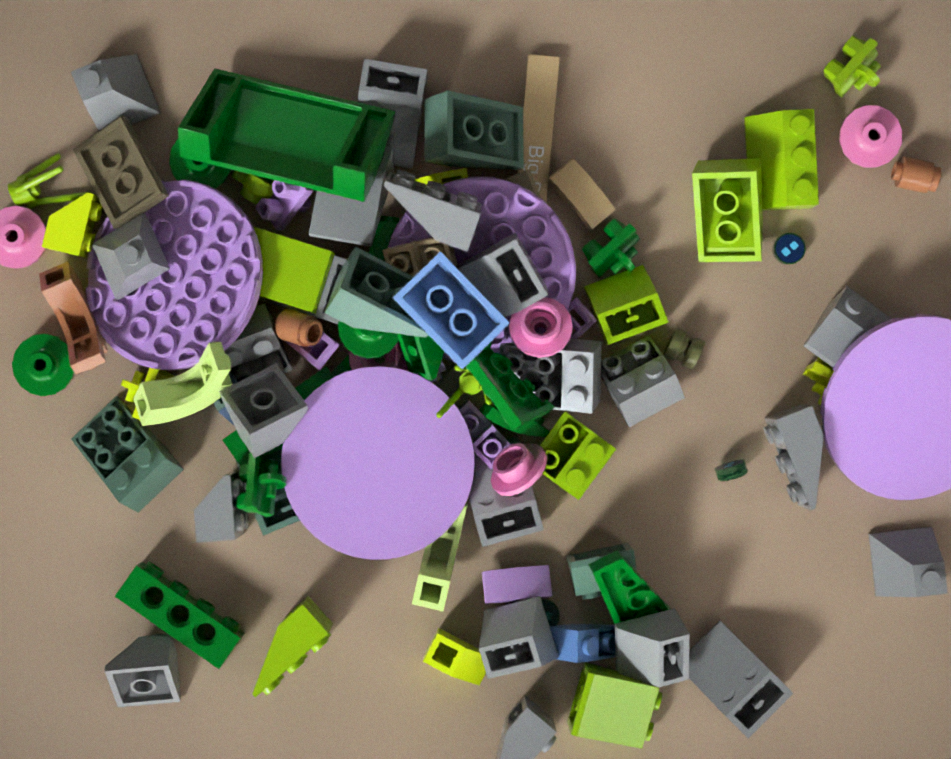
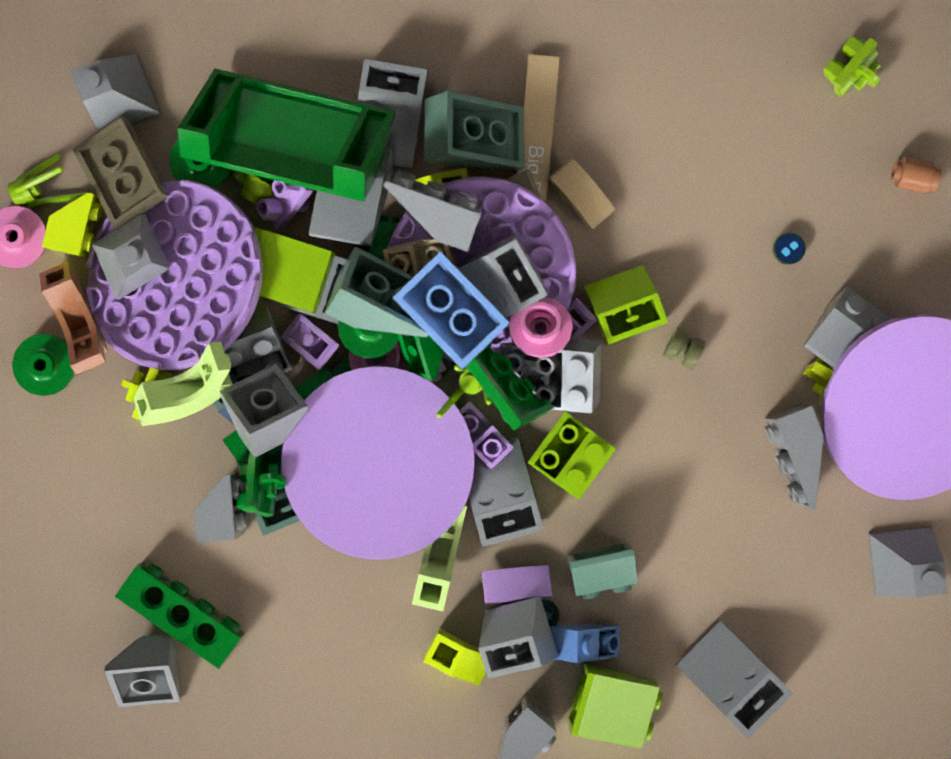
(126, 455): sand green slope -> none
(297, 633): lime slope -> none
(298, 328): nougat brick -> none
(517, 468): bright pink piece -> none
(533, 428): green slope -> none
(616, 253): green hips -> none
(625, 589): green wing -> none
(640, 381): light grey slope -> none
(653, 648): light grey slope -> none
(728, 209): lime slope -> none
(731, 470): clear green tile -> none
(788, 157): lime slope -> none
(856, 141): bright pink piece -> none

